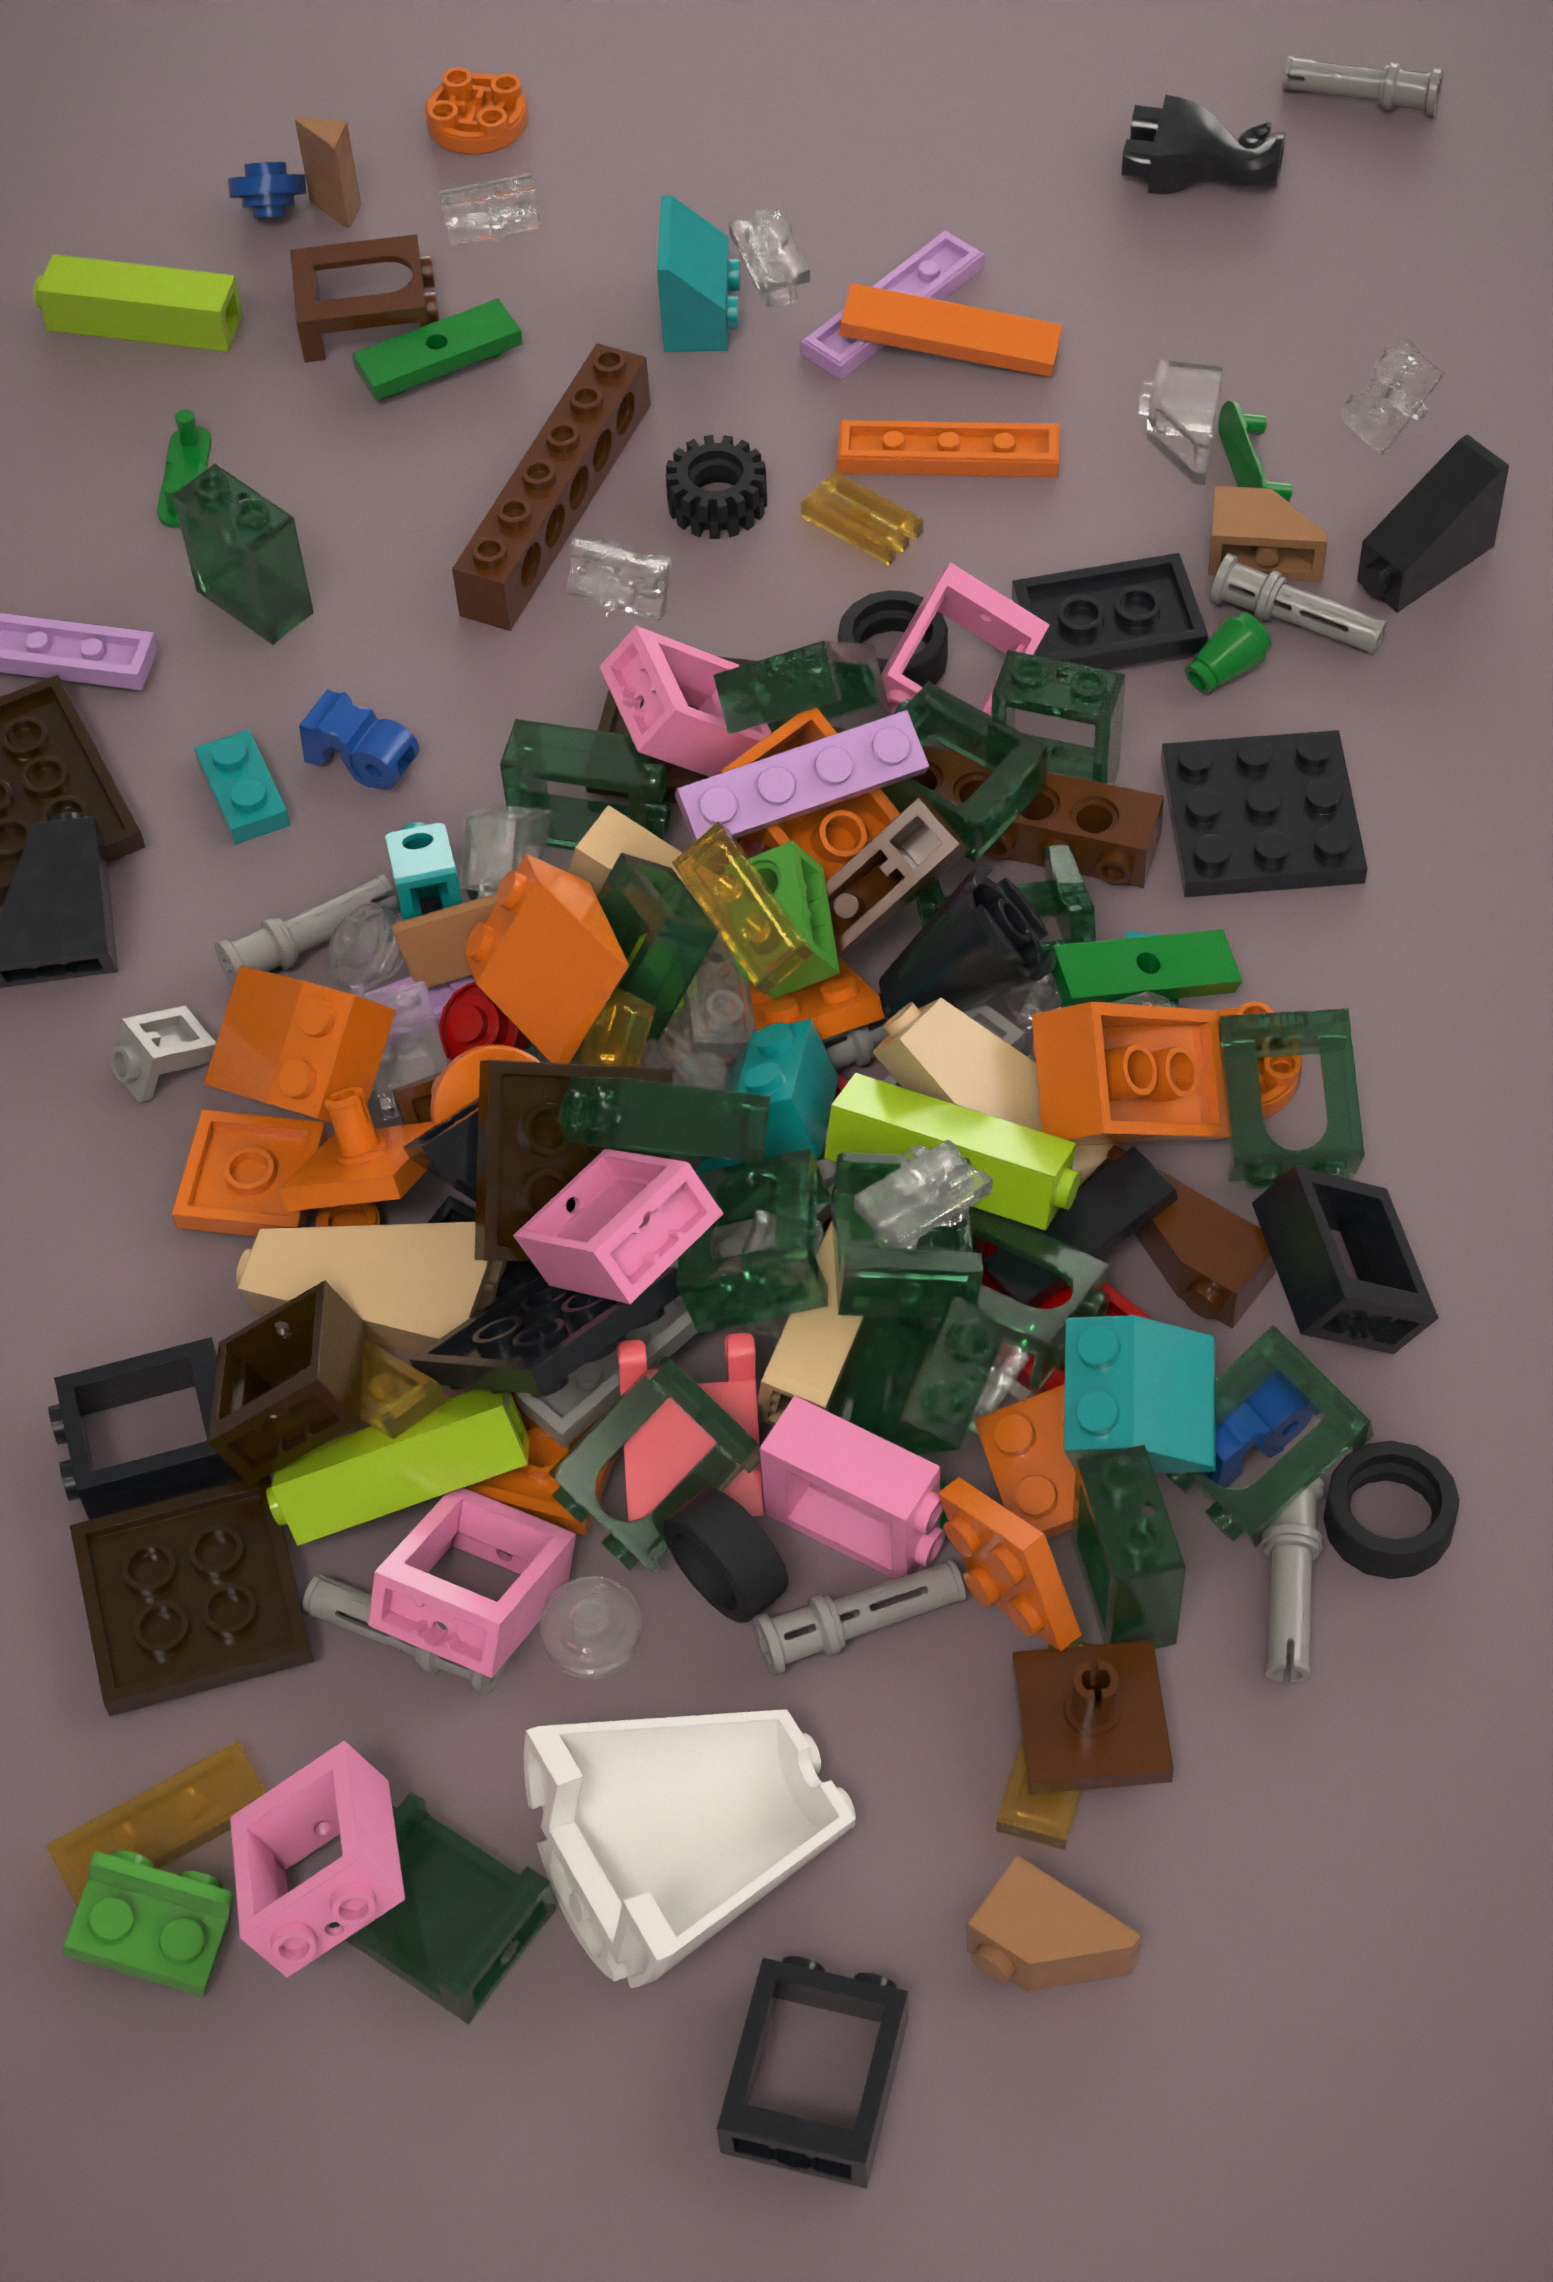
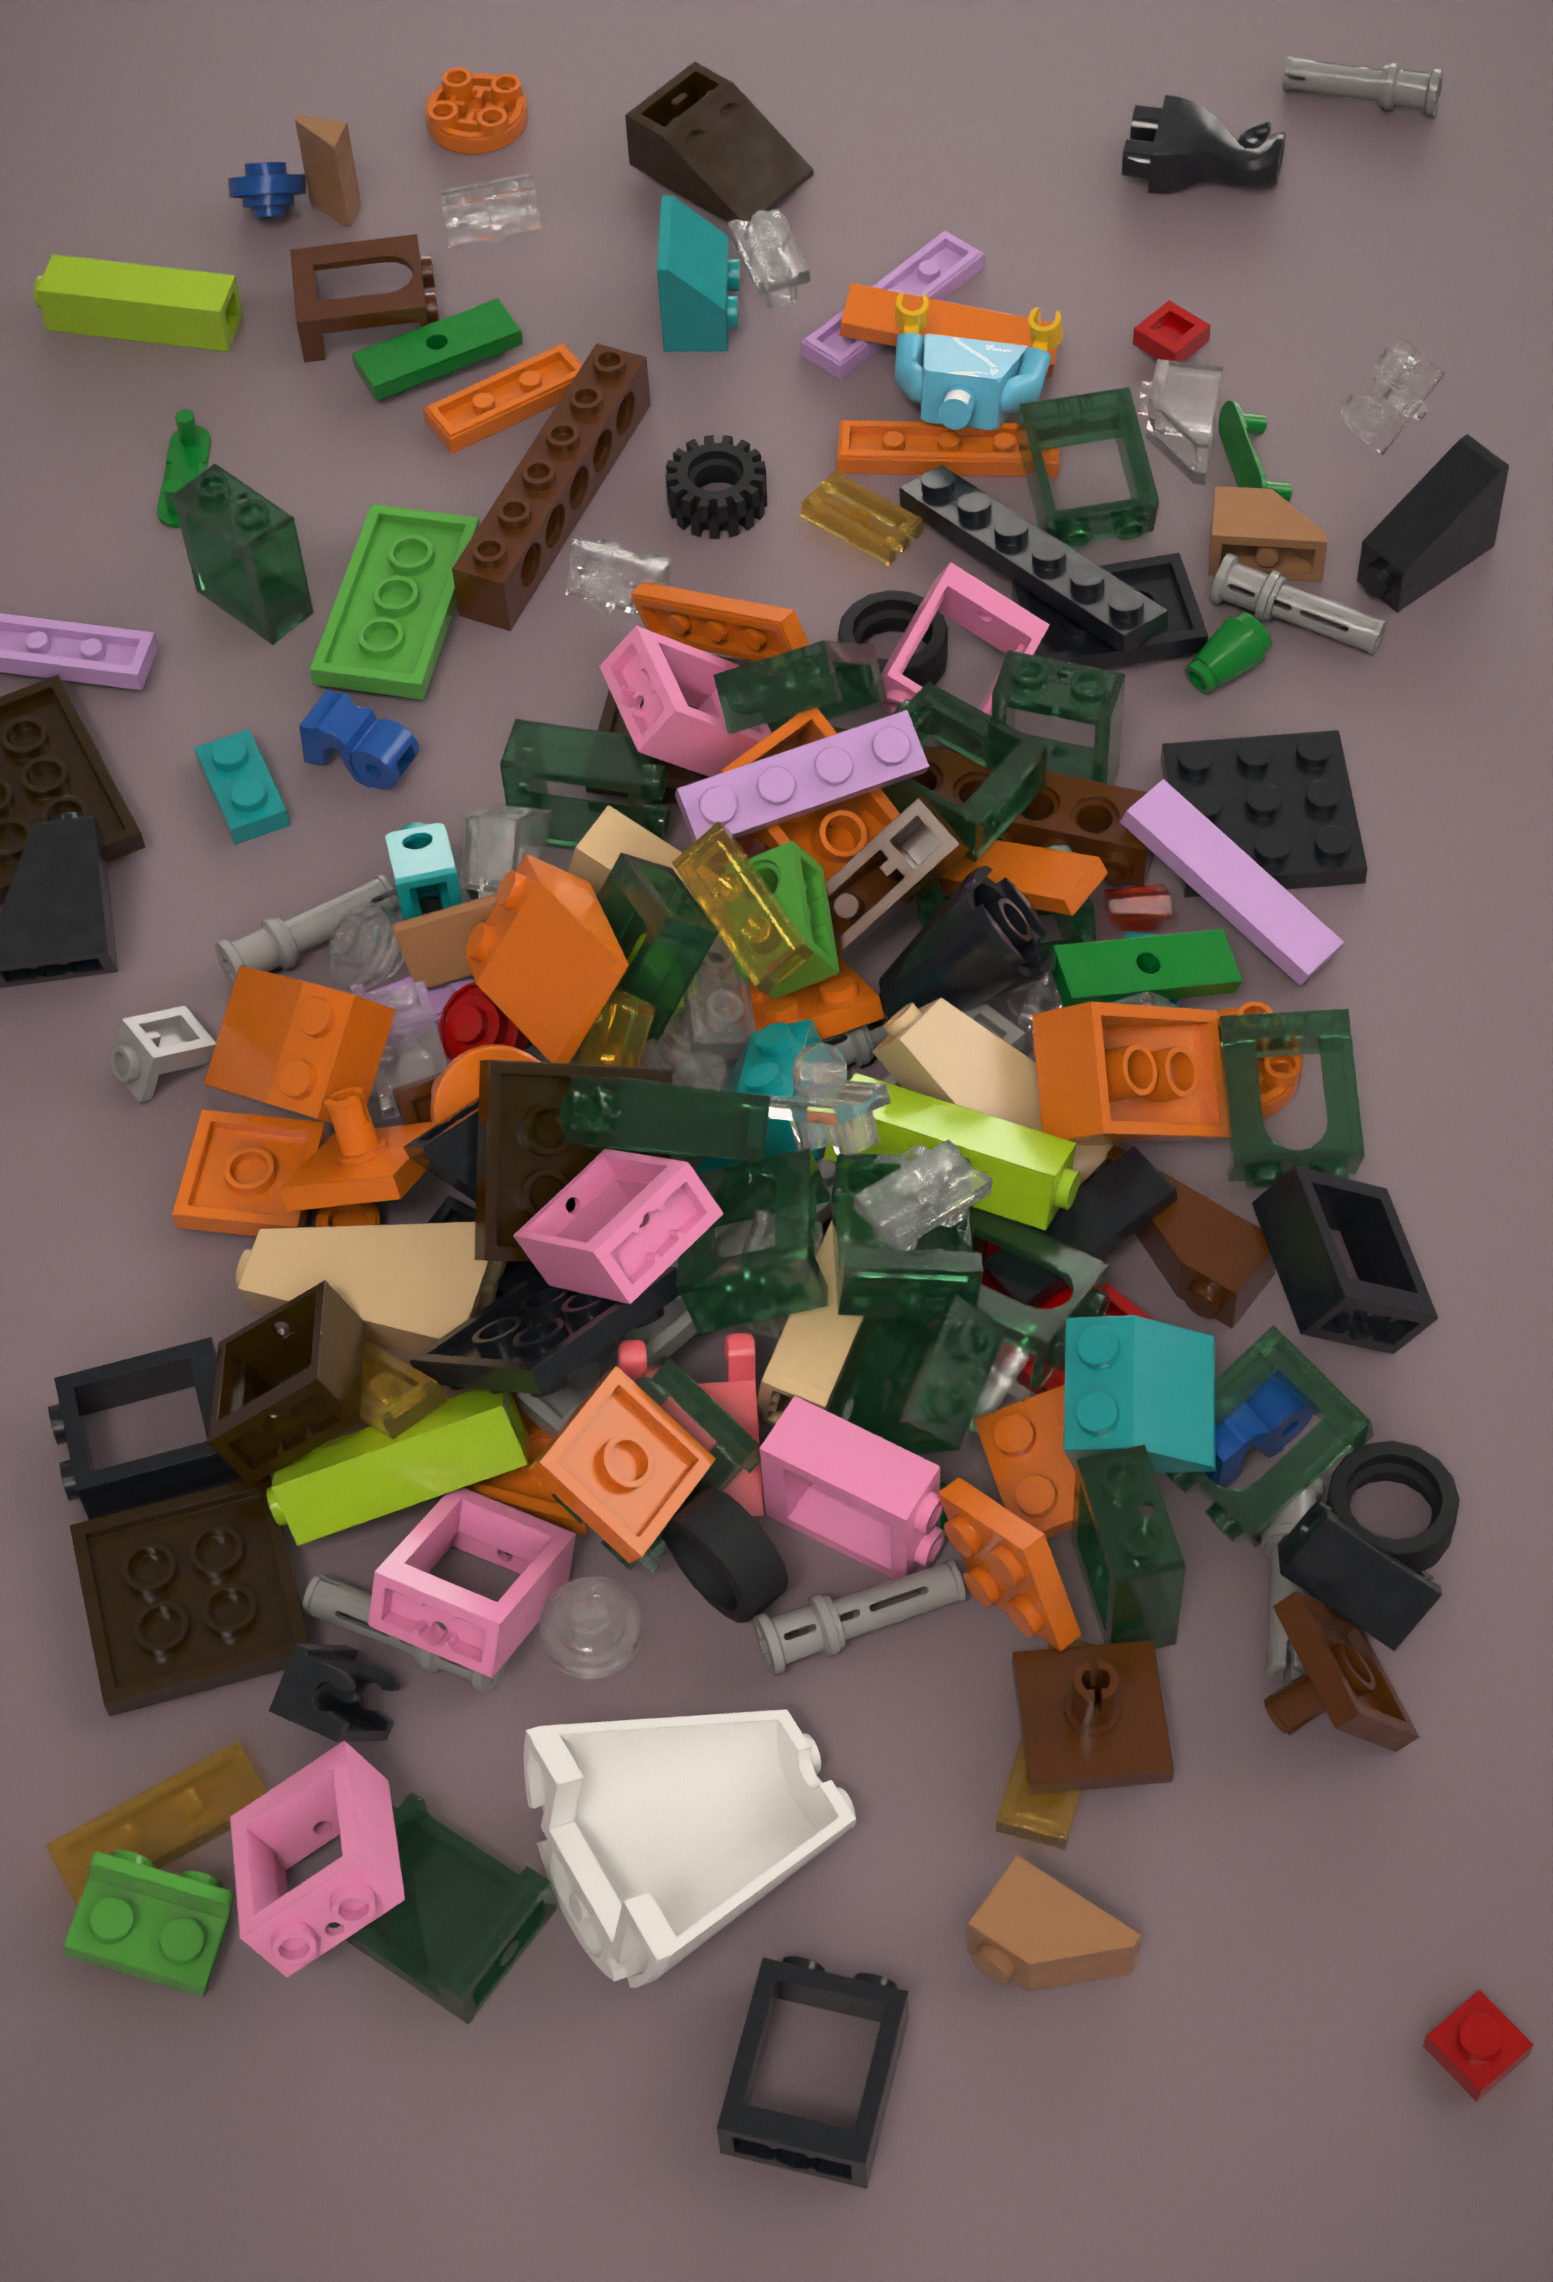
(325, 1693): none -> black hinge
(393, 603): none -> bright green plate
(502, 399): none -> orange tile
(622, 1464): none -> orange plate
(713, 146): none -> dark brown slope
(718, 622): none -> orange tile
(828, 1105): none -> clear hips
(970, 379): none -> medium azure torso
(1034, 559): none -> black plate
(1045, 876): none -> orange tile
(1081, 421): none -> clear green window
(1137, 906): none -> clear red plate
(1171, 333): none -> red plate
(1231, 882): none -> lavender tile
(1339, 1678): none -> reddish brown tile
(1355, 1576): none -> black hinge
(1478, 2045): none -> red plate

